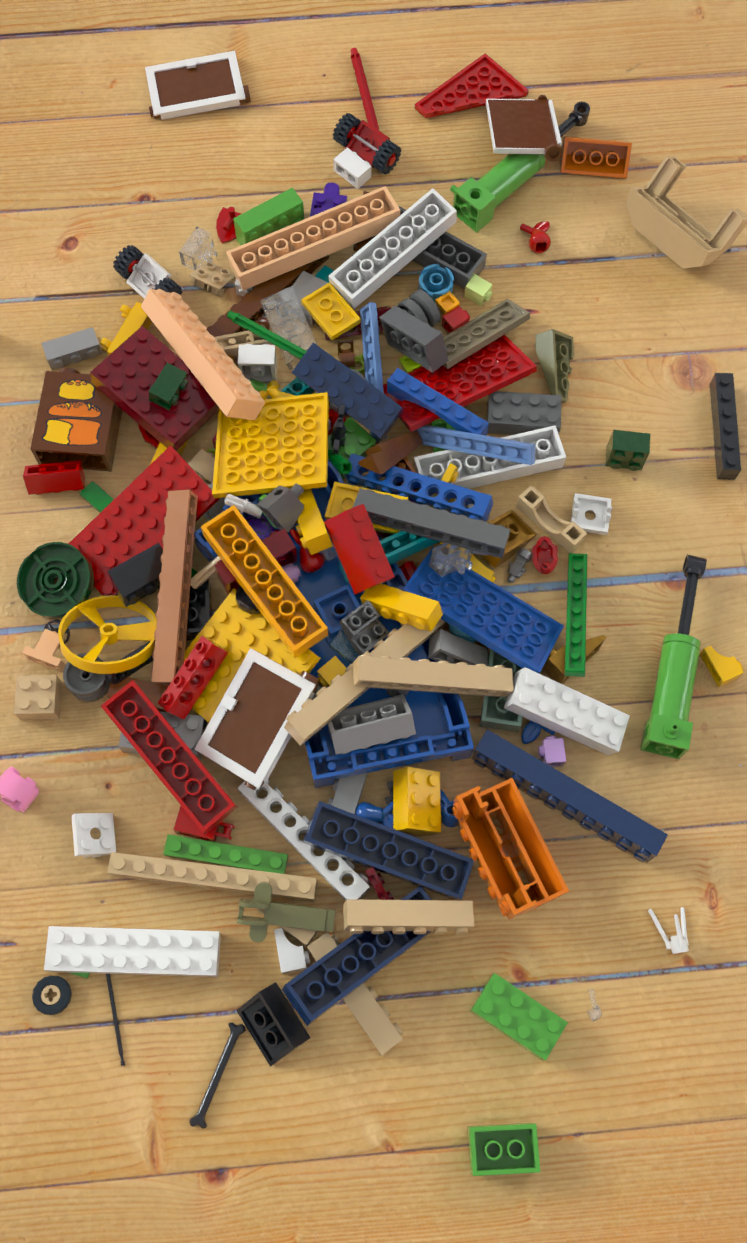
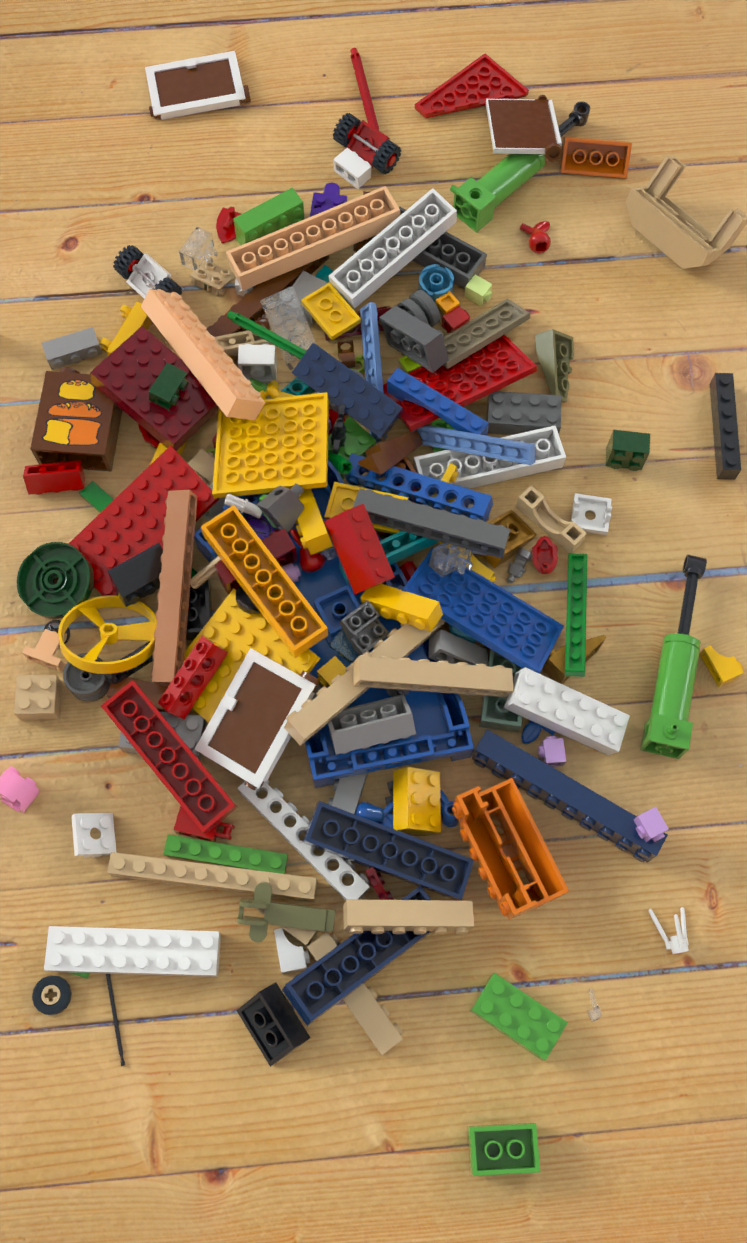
(199, 1118): black piece -> none
(651, 825): none -> lavender brick

